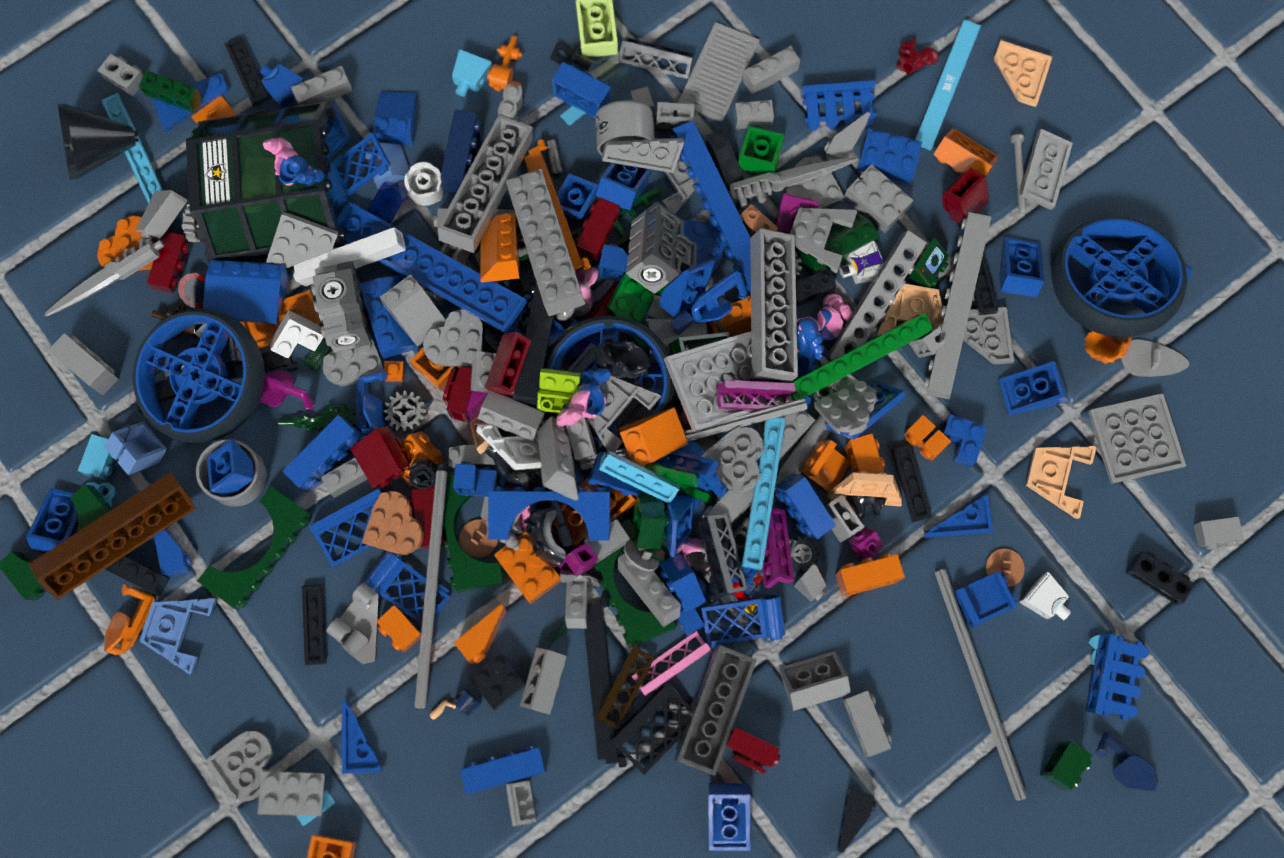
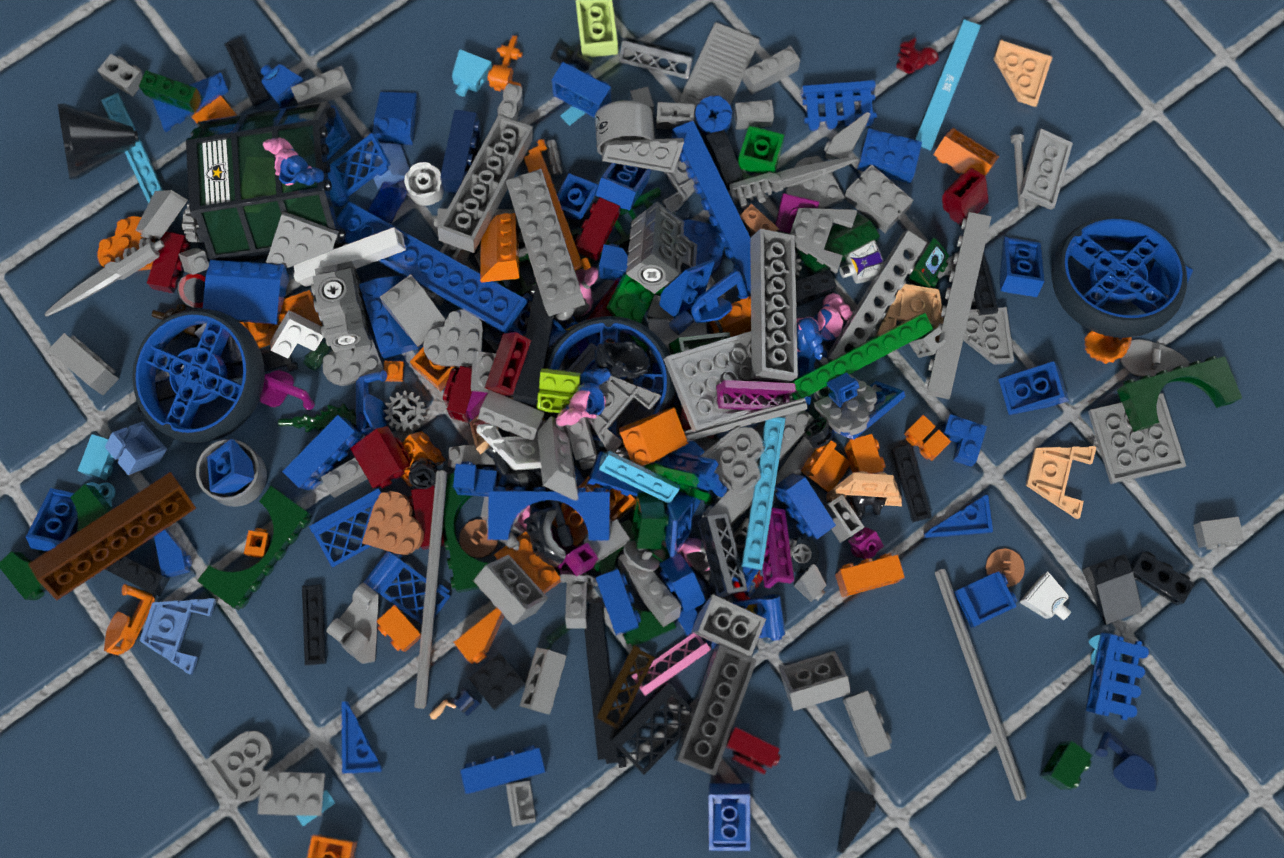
(194, 261): none -> light grey brick
(253, 537): none -> orange brick
(510, 589): none -> light grey brick
(618, 602): none -> blue brick
(717, 106): none -> blue brick
(729, 625): none -> light grey slope
(817, 432): none -> black wheel
(843, 388): none -> blue window
(1113, 588): none -> slope
(1211, 376): none -> dark green arch

